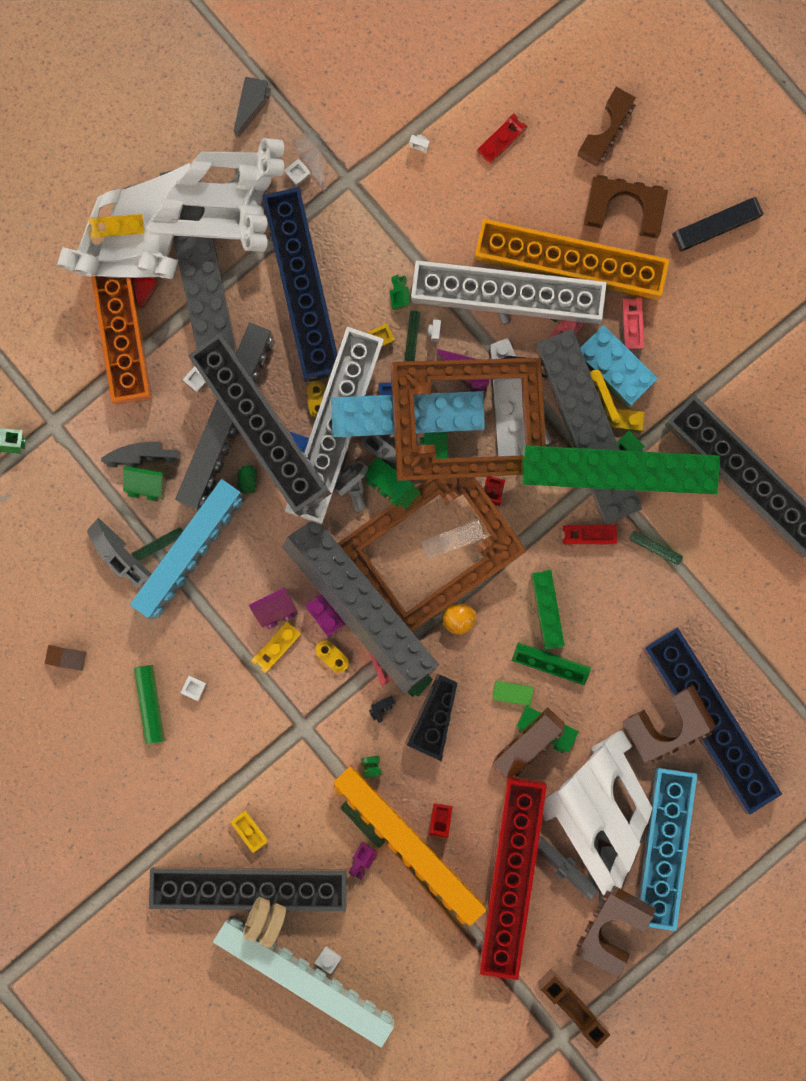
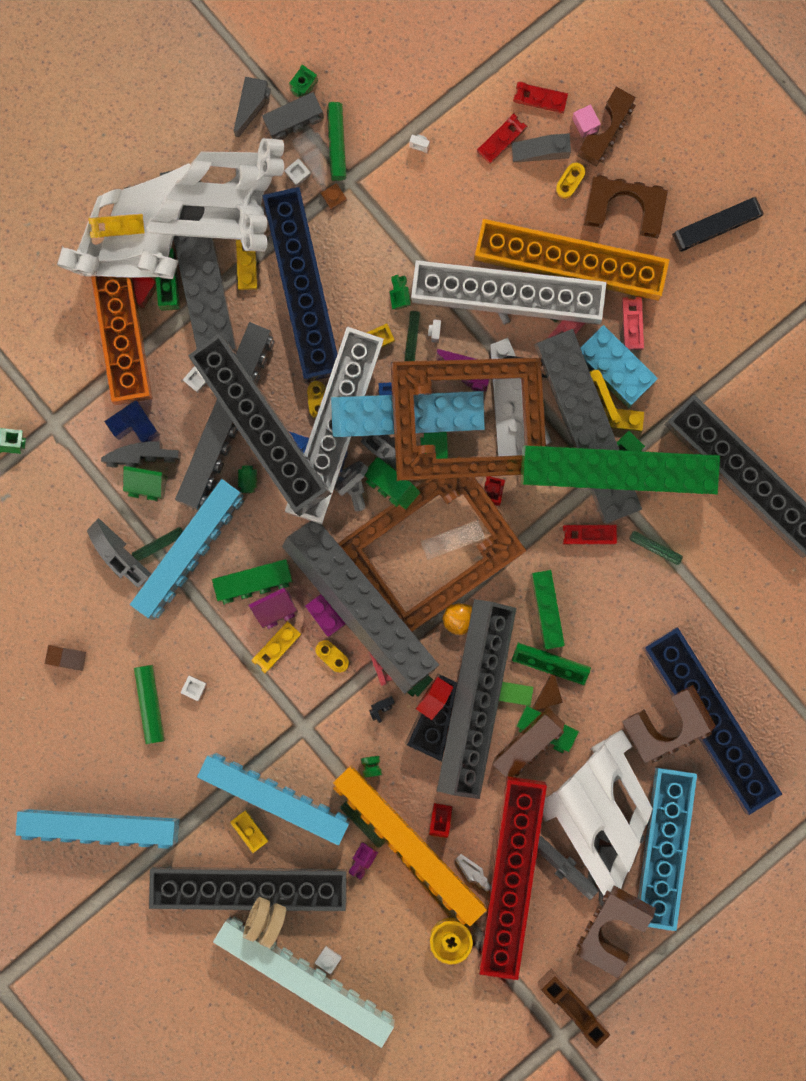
(97, 827): none -> medium azure brick
(132, 418): none -> clear blue brick
(168, 290): none -> green brick
(246, 268): none -> yellow plate
(252, 580): none -> green brick
(274, 799): none -> medium azure brick
(293, 116): none -> dark grey brick
(310, 81): none -> green brick
(333, 196): none -> dark orange plate
(336, 141): none -> green brick
(434, 698): none -> red slope
(450, 952): none -> yellow wheel
(473, 872): none -> white piece
(476, 699): none -> dark grey brick
(540, 97): none -> red plate
(542, 148): none -> dark grey slope
(549, 695): none -> reddish brown slope
(570, 181): none -> yellow plate
(586, 121): none -> bright pink brick

